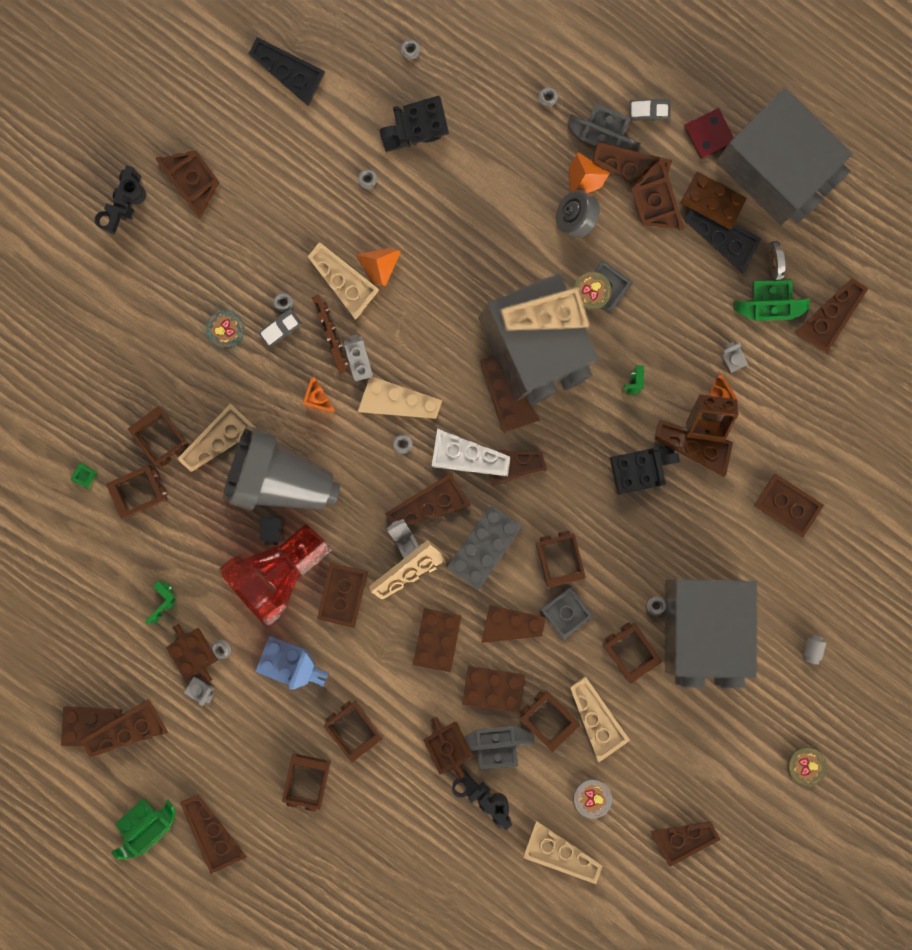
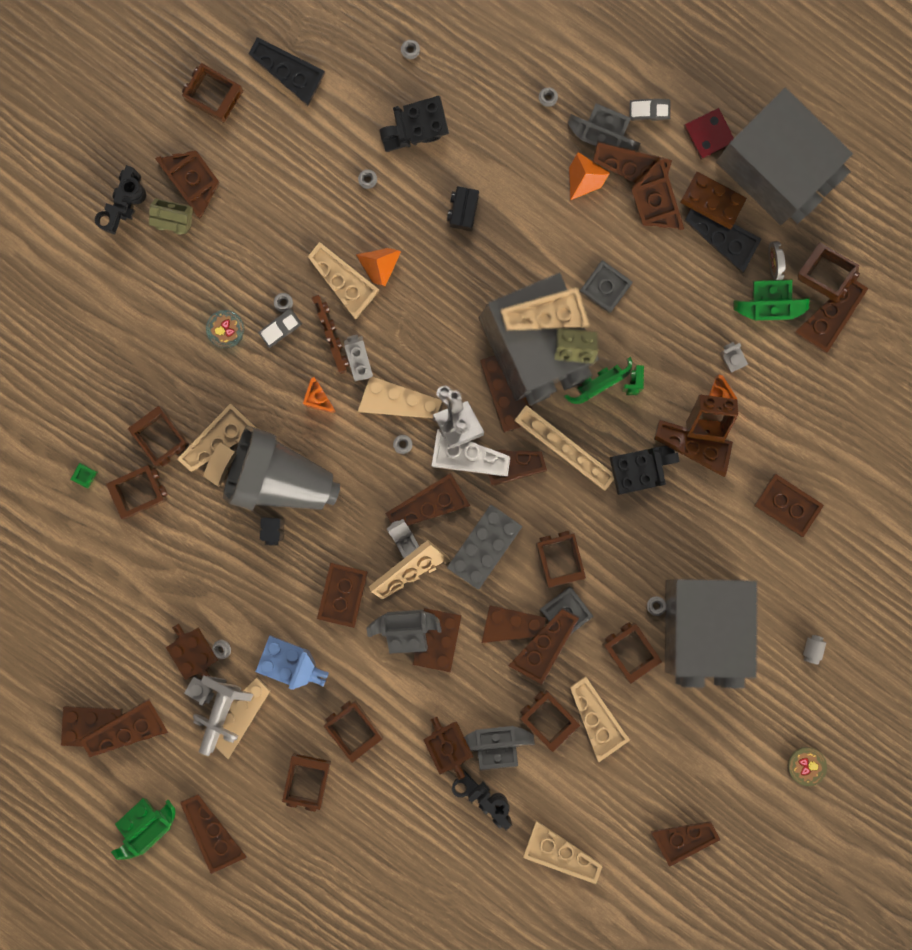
(165, 590): green bracket -> none
(170, 216): none -> olive brick
(218, 464): none -> tan slope
(225, 695): none -> light grey piece
(229, 101): none -> reddish brown window
(241, 715): none -> tan wing
(280, 568): clear red plate -> none
(405, 630): none -> dark grey plate
(457, 422): none -> light grey piece
(464, 208): none -> black brick
(493, 689): reddish brown plate -> none
(541, 653): none -> reddish brown wing
(565, 448): none -> tan plate
(576, 345): none -> olive bracket
(577, 213): dark grey wheel -> none
(592, 798): tile -> none
(593, 290): tile -> none
(605, 379): none -> green plate
(836, 258): none -> reddish brown window

